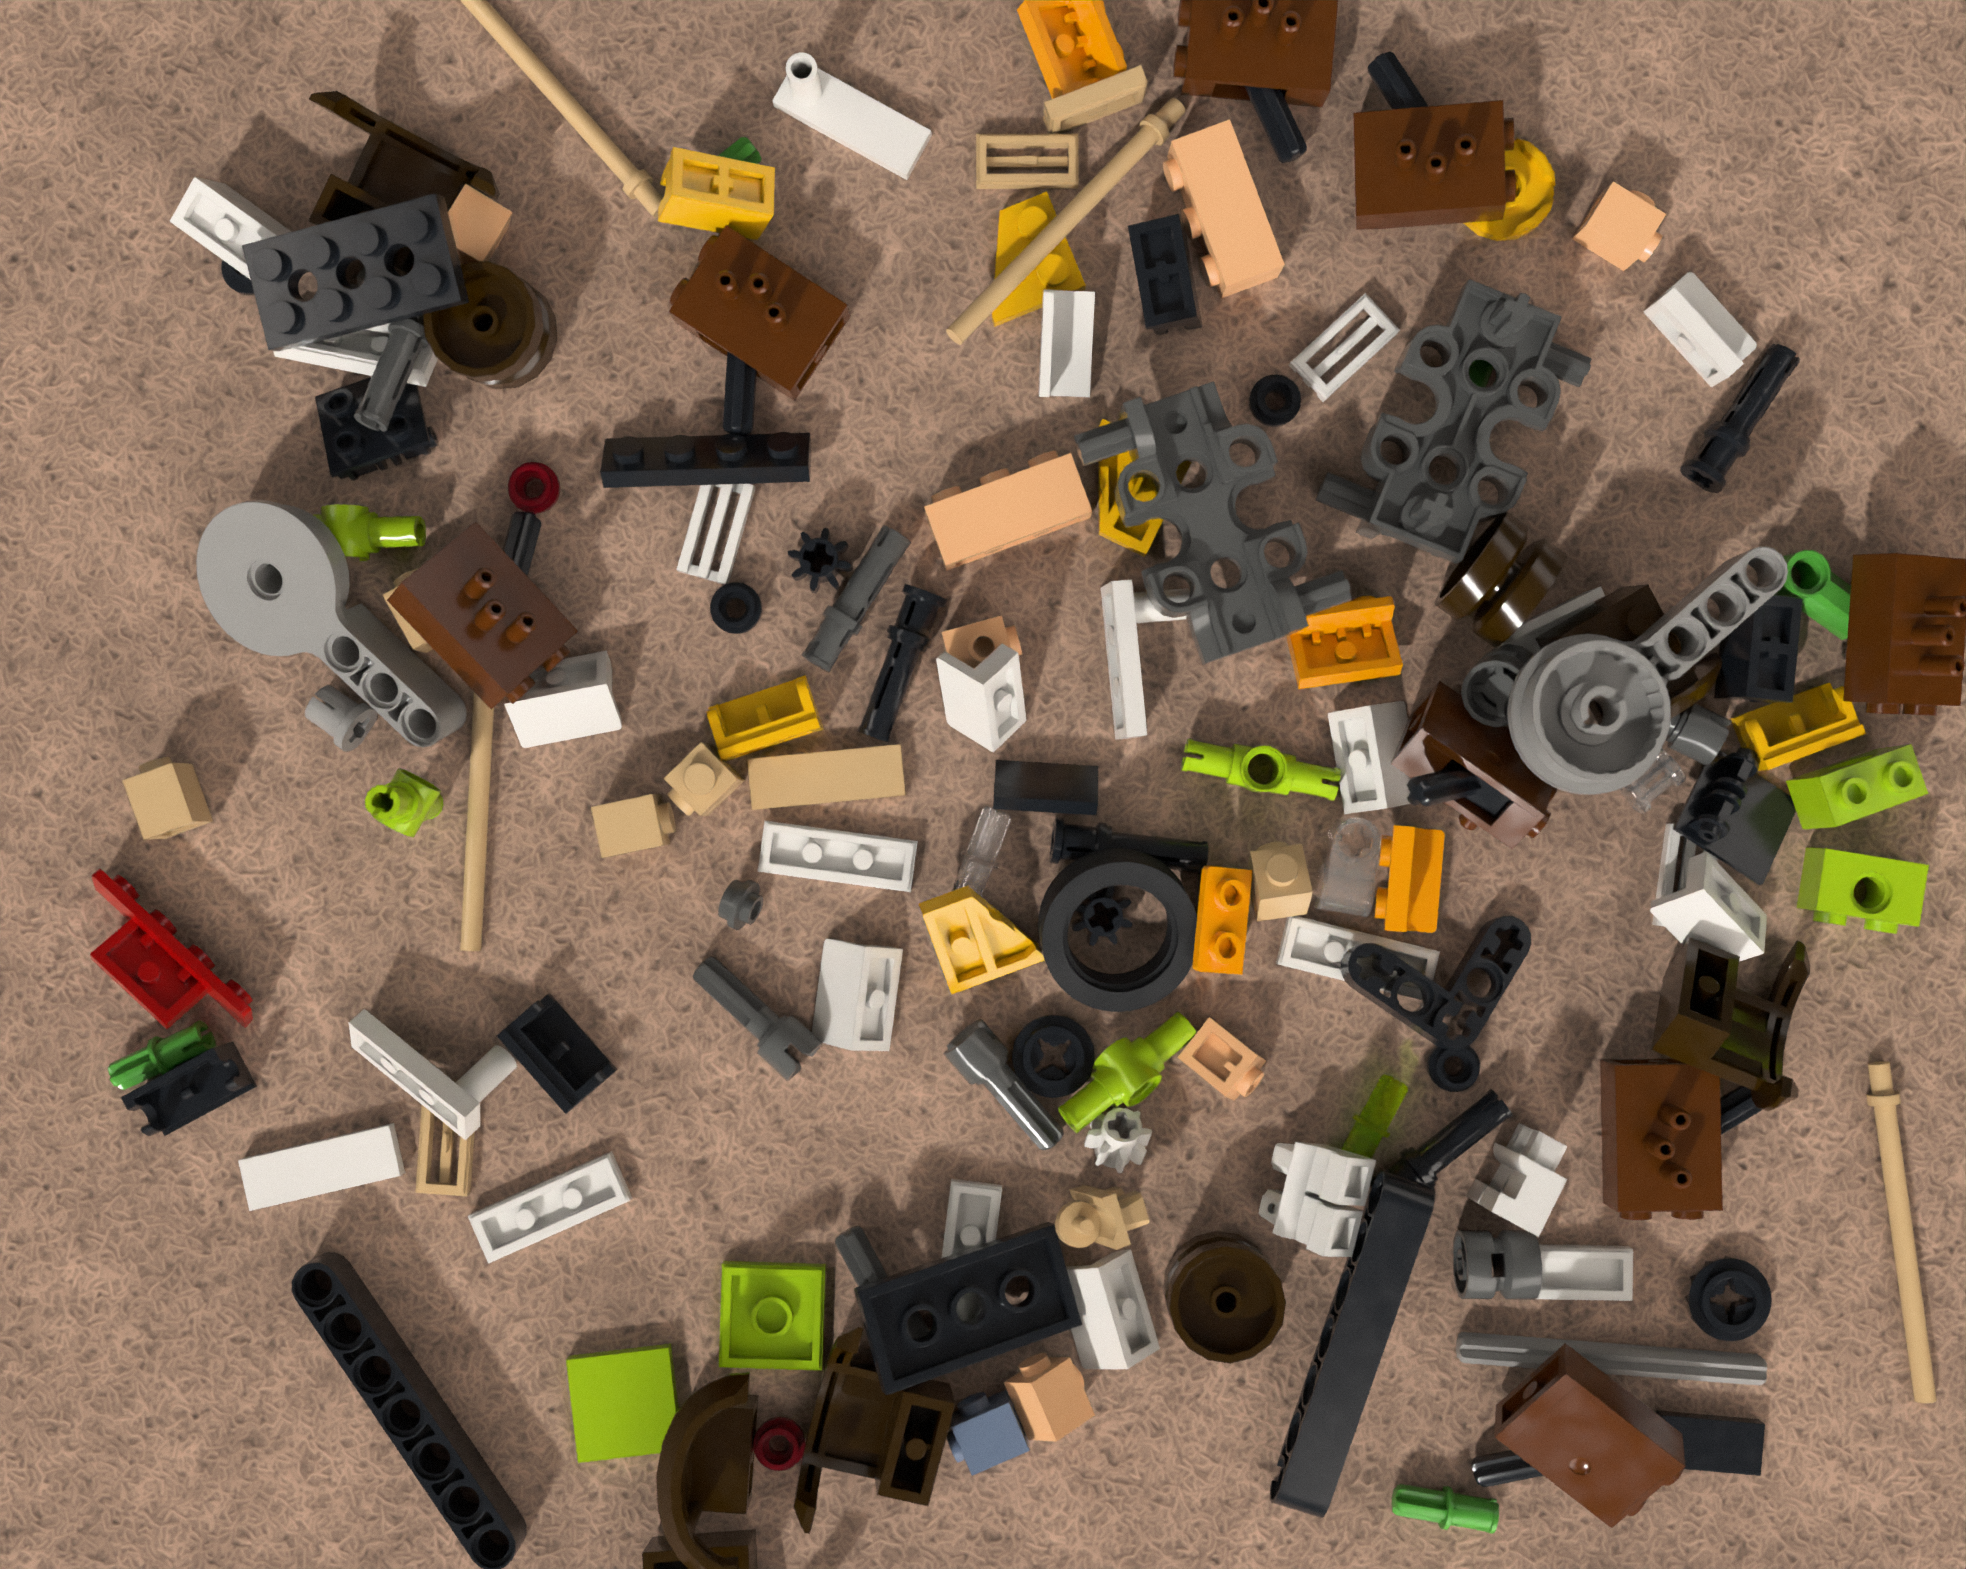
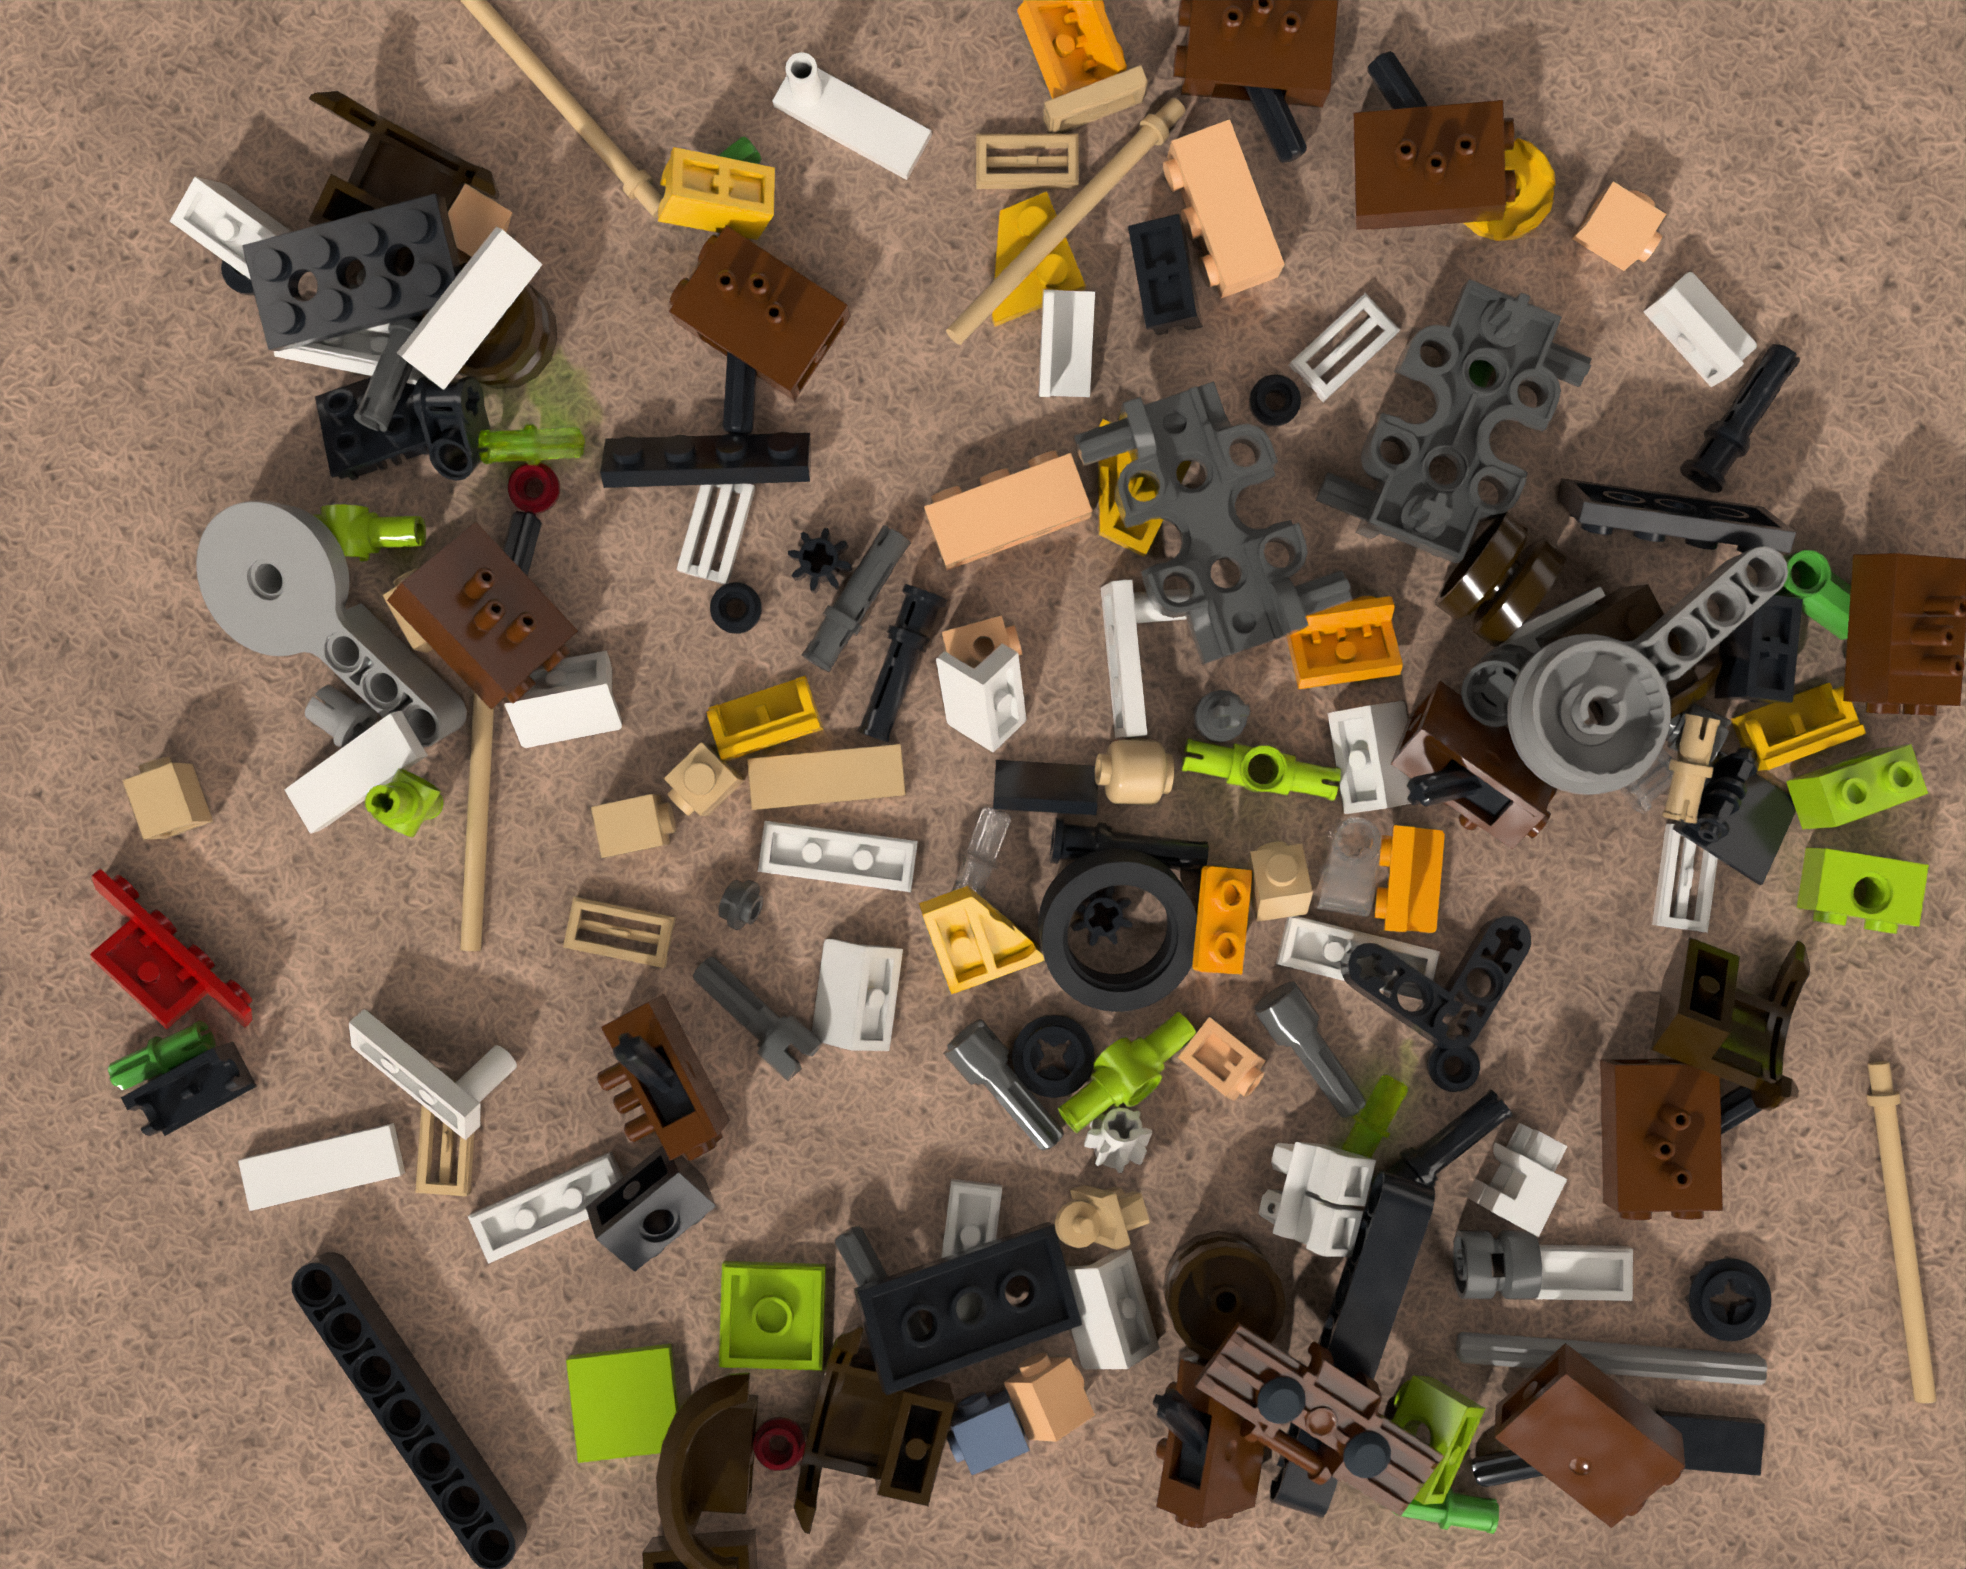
(353, 770): none -> white tile
(452, 424): none -> black piece
(469, 308): none -> white tile
(531, 444): none -> clear neon green axle
(557, 1053): black hinge -> none
(650, 1208): none -> black brick
(663, 939): none -> tan tile
(663, 1080): none -> reddish brown piece
(1135, 771): none -> tan head
(1206, 1463): none -> reddish brown piece
(1220, 716): none -> dark grey piece
(1293, 1023): none -> dark grey piece
(1328, 1404): none -> reddish brown piece
(1451, 1424): none -> lime brick
(1661, 514): none -> black plate
(1691, 768): none -> tan pin
(1713, 911): white panel -> none

